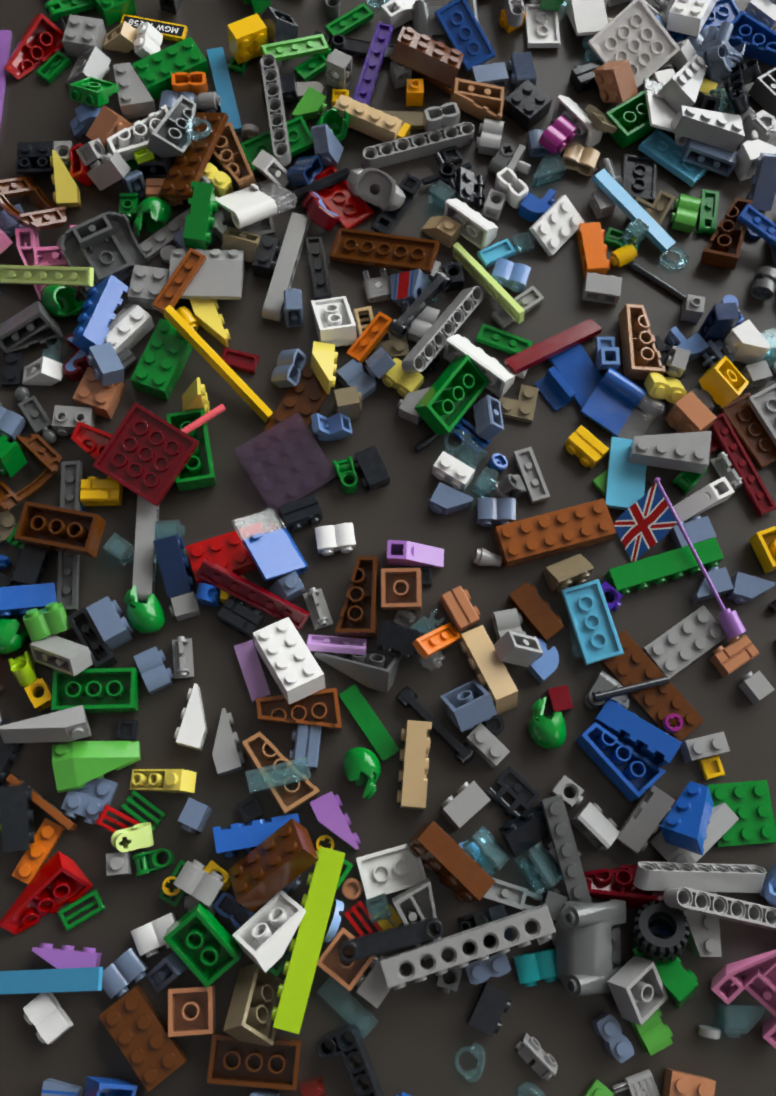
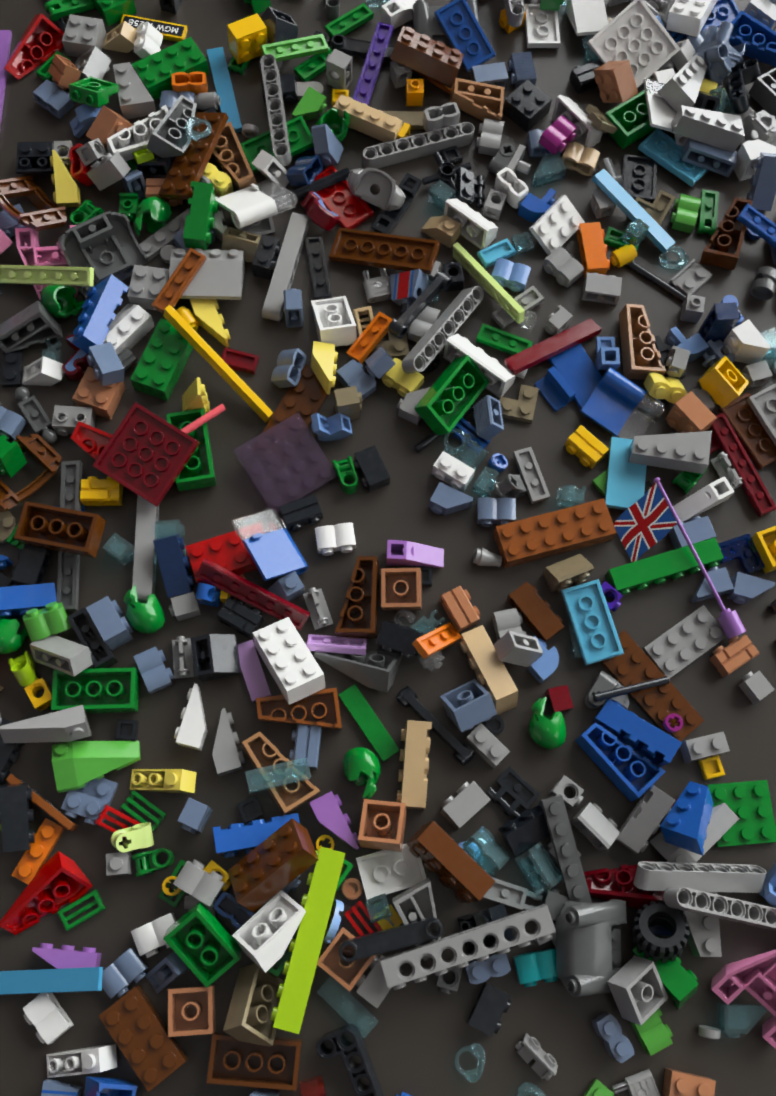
(53, 98): none -> sand blue brick
(63, 71): none -> nougat brick
(81, 1061): none -> white slope
(85, 212): none -> green piece
(215, 656): none -> black slope
(382, 825): none -> nougat brick
(529, 320): none -> clear tile
(558, 321): none -> light grey brick
(563, 267): none -> light grey brick
(570, 495): none -> clear light blue brick
(691, 278): none -> light grey plate
(746, 552): none -> clear blue plate

